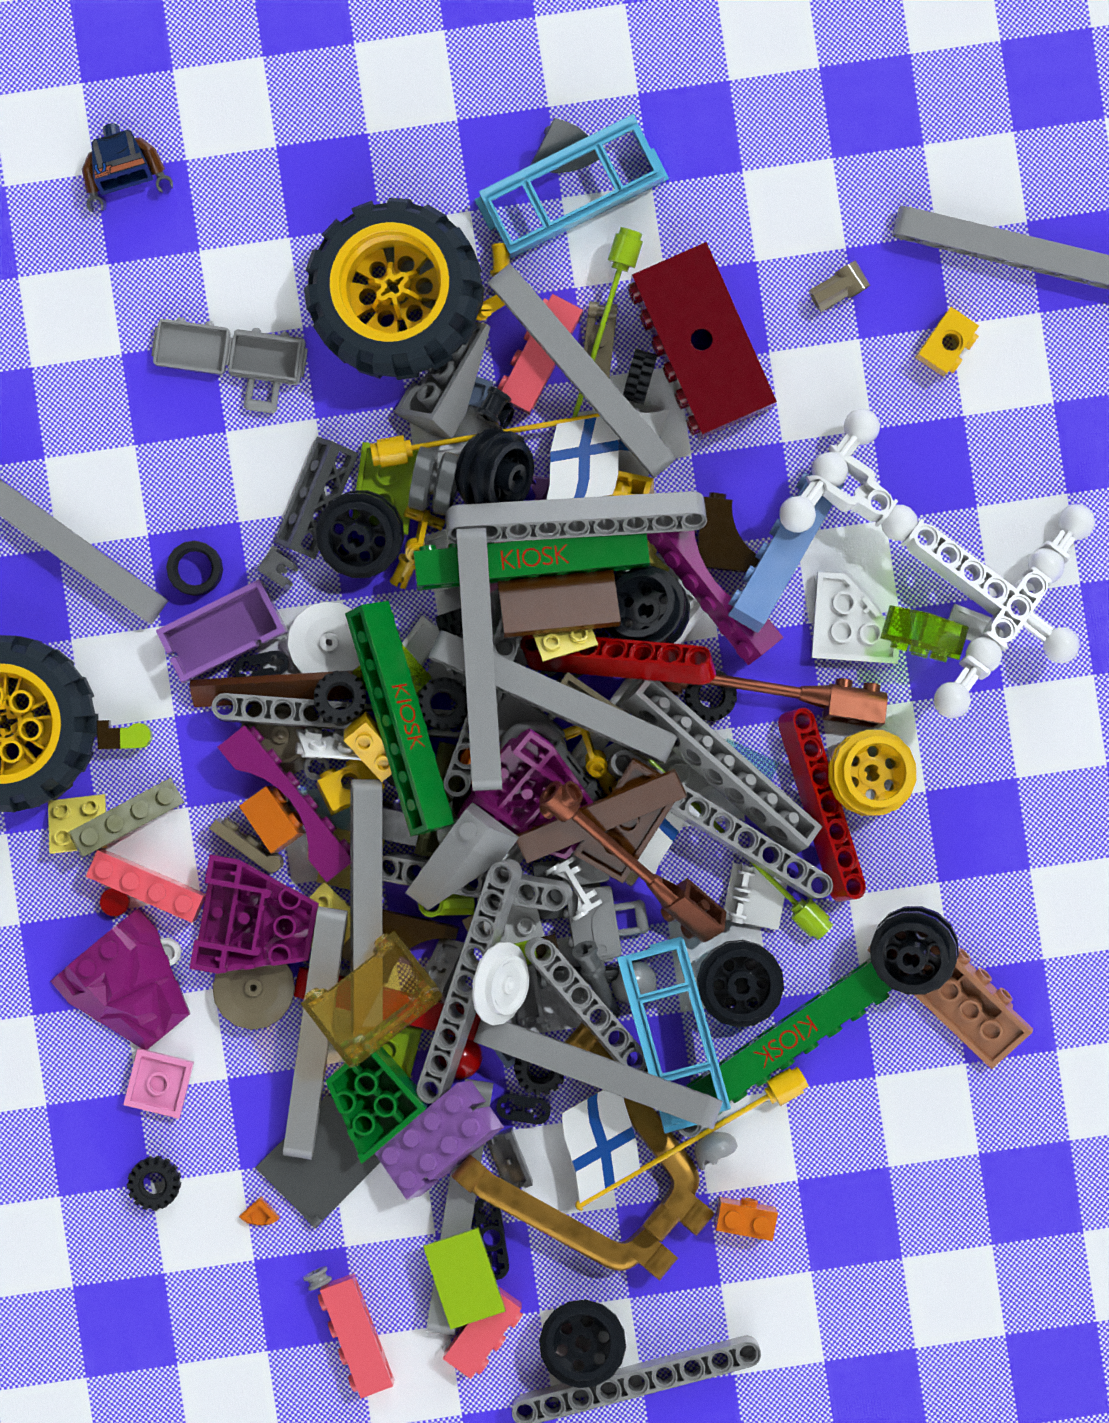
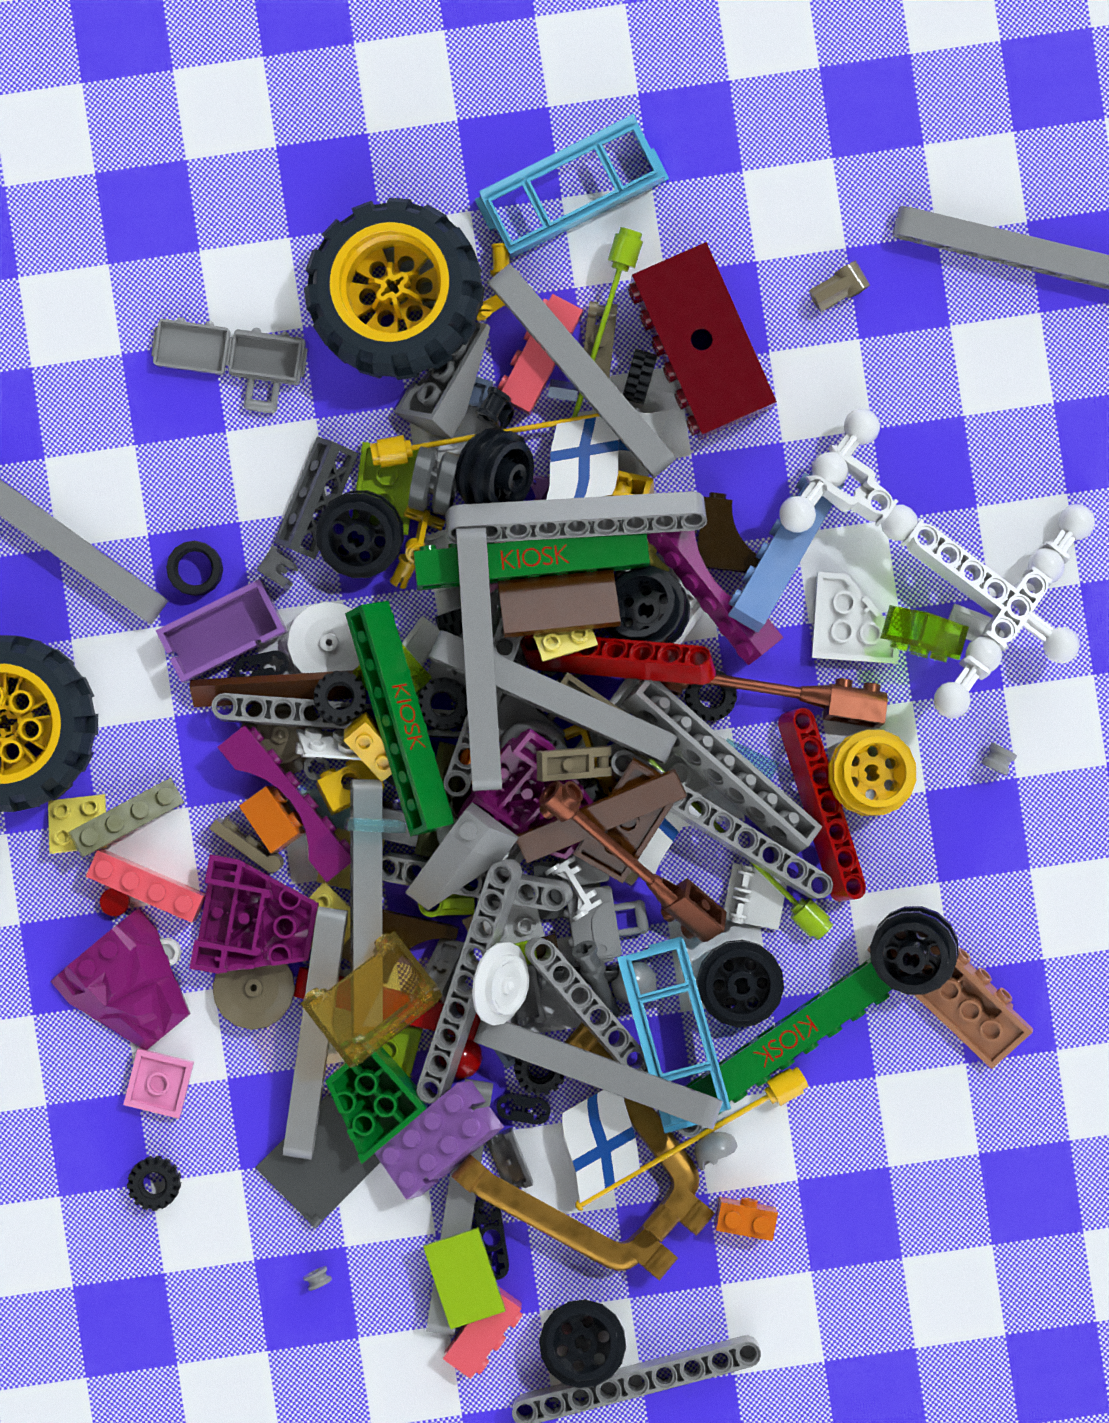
(119, 163): torso -> none
(134, 736): leg -> none
(259, 1213): orange tile -> none
(356, 1335): coral brick -> none
(375, 825): none -> clear light blue tile
(559, 136): dark grey shield -> none
(562, 390): none -> sand blue tile
(573, 763): none -> dark tan plate
(961, 330): yellow brick -> none
(999, 759): none -> light grey wheel

